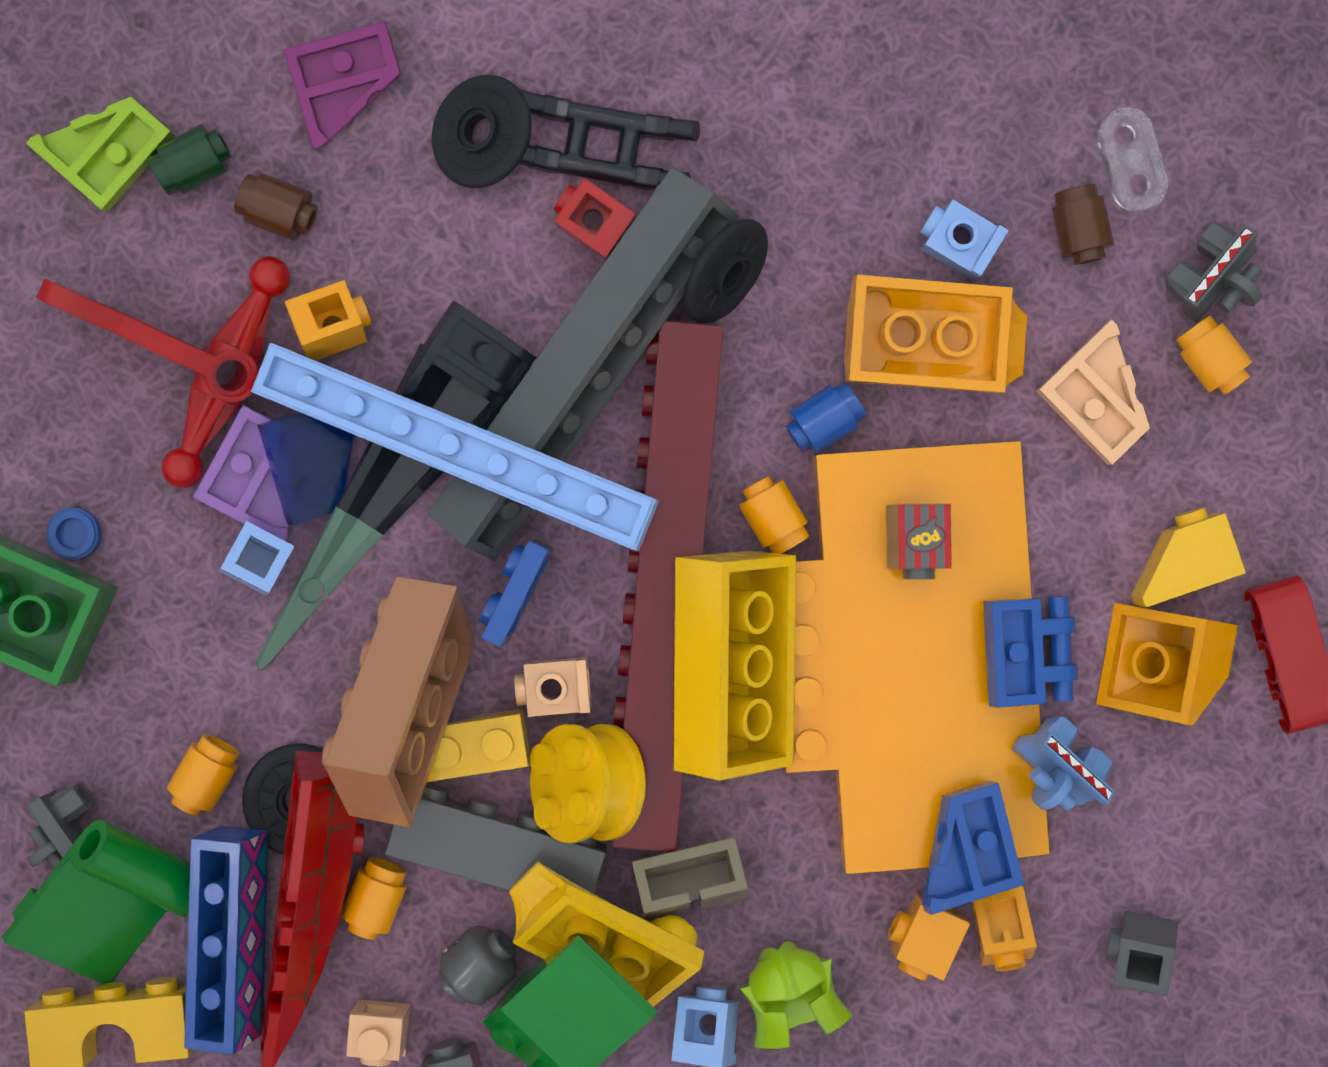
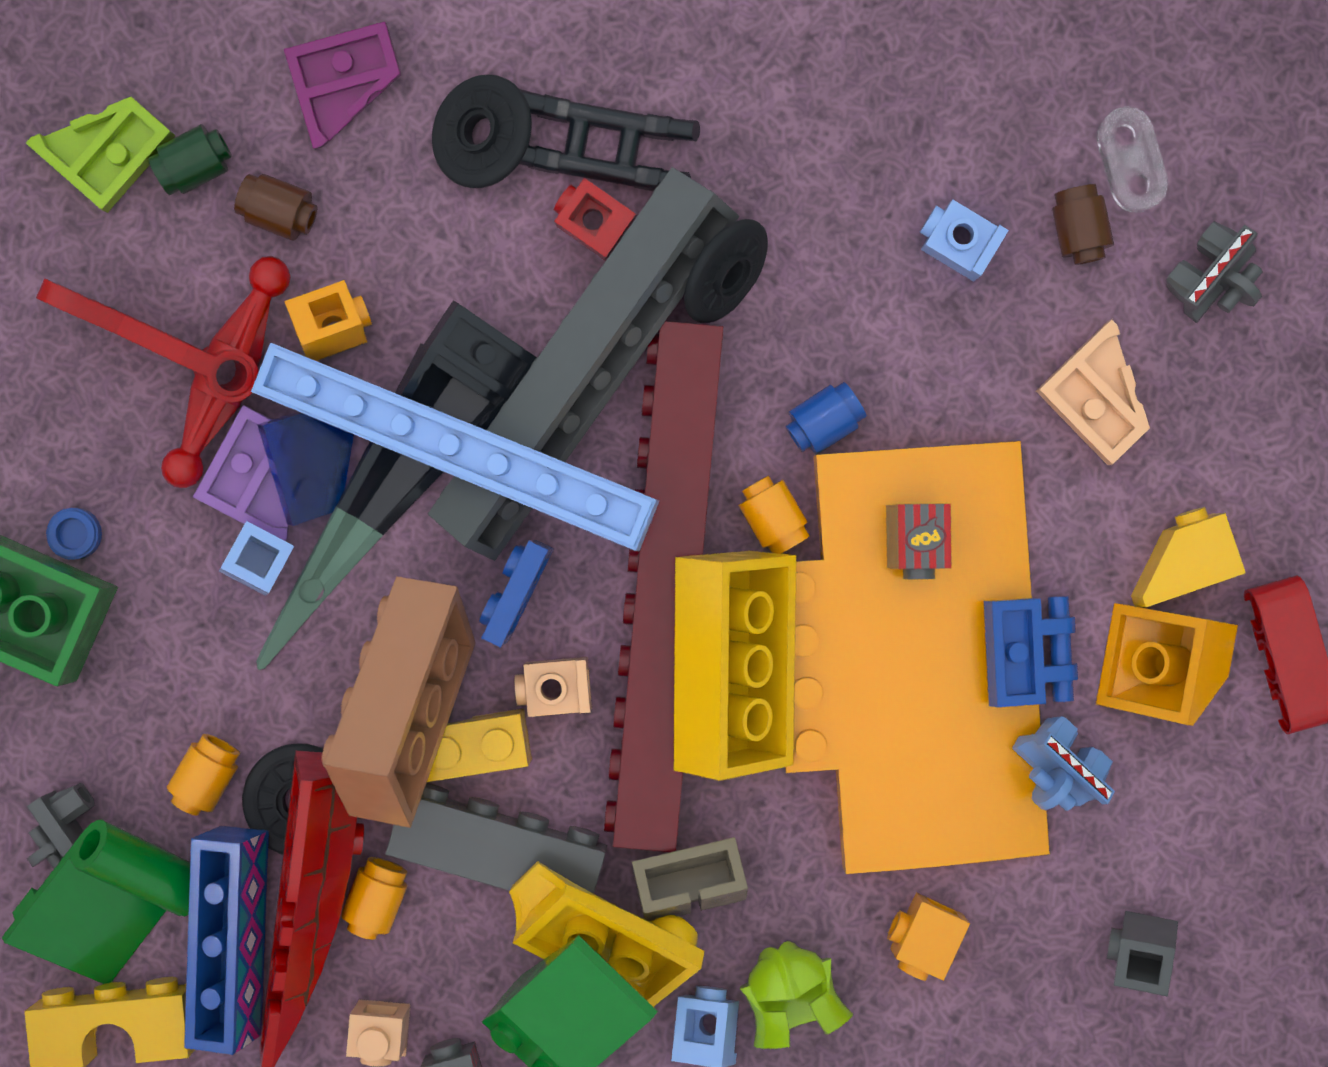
(477, 965): dark grey head -> none
(586, 783): yellow wheel -> none
(933, 334): light orange slope -> none
(971, 850): blue wing -> none
(1004, 930): light orange bracket -> none
(1214, 356): light orange brick -> none

